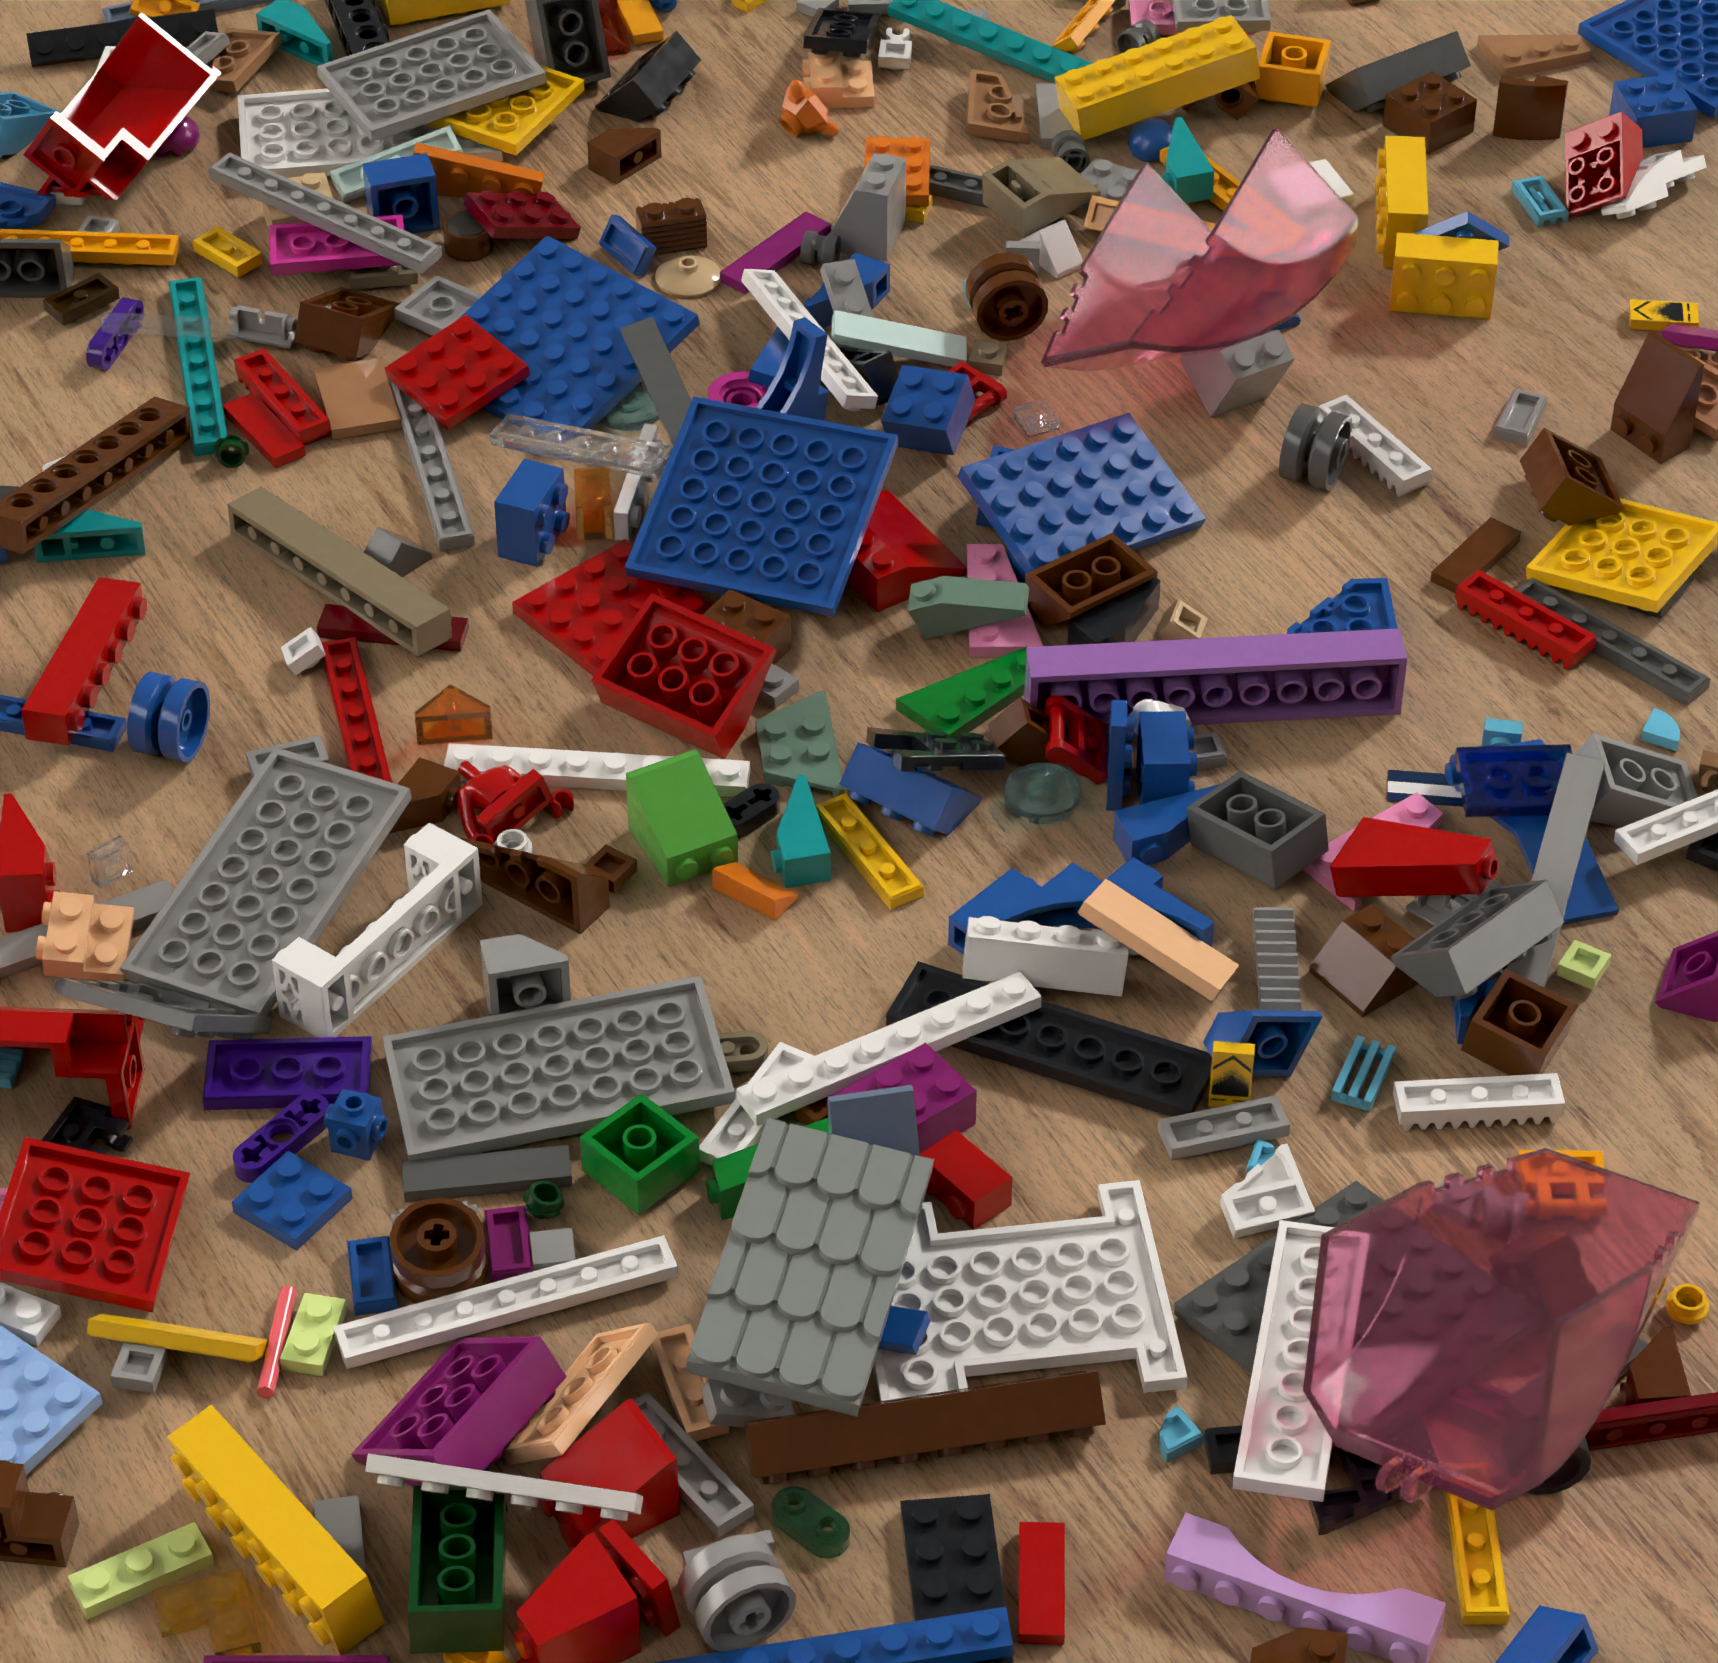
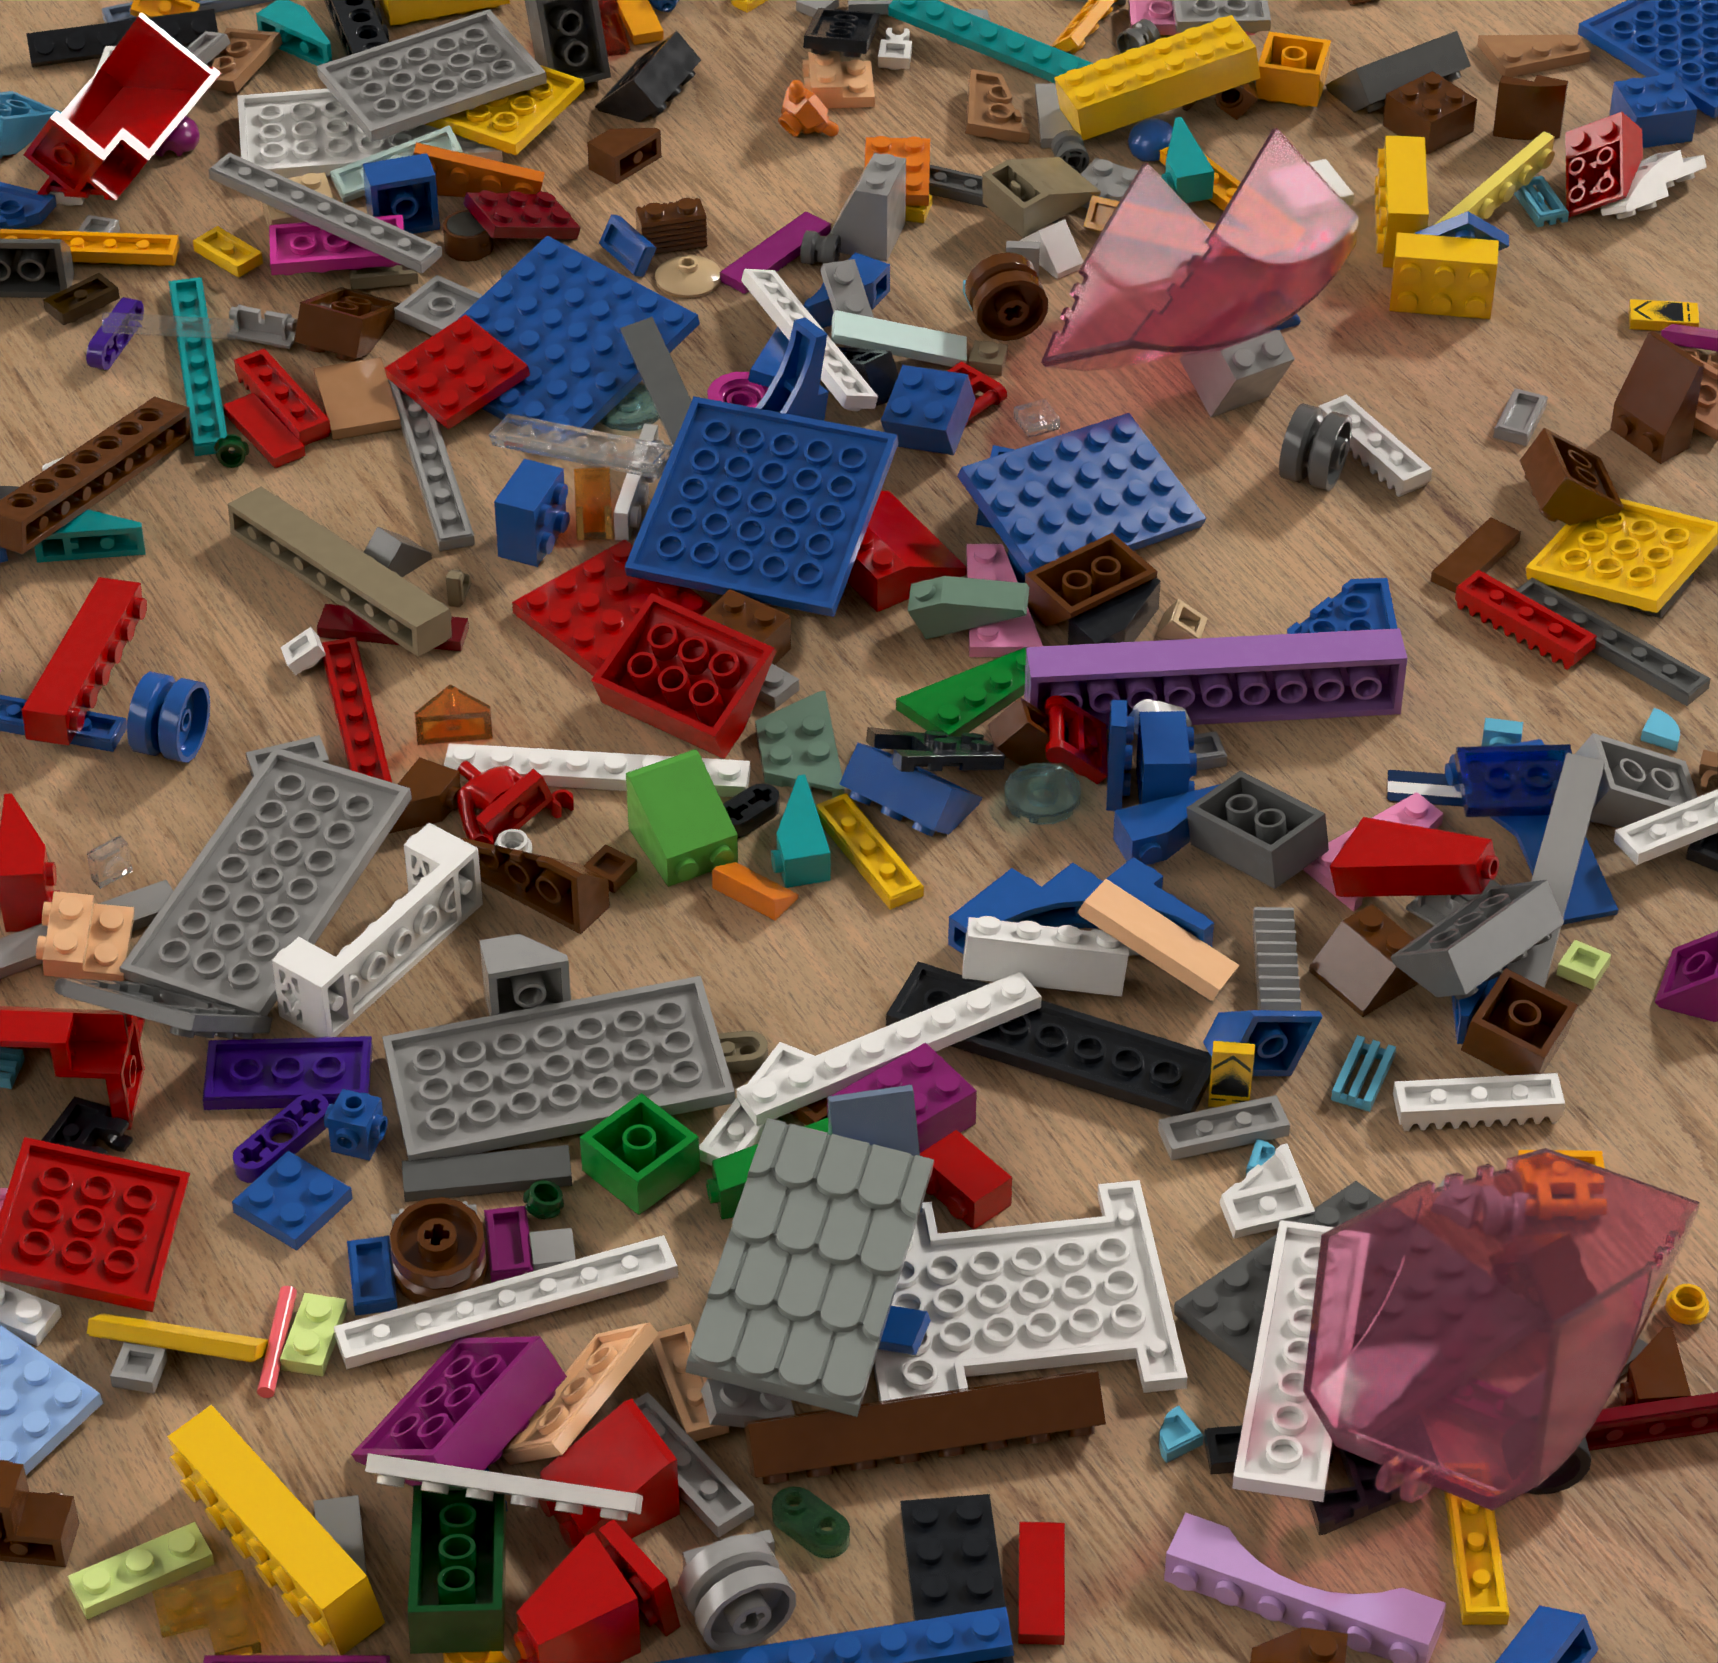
(457, 587): none -> dark tan tile
(1508, 179): none -> light yellow plate

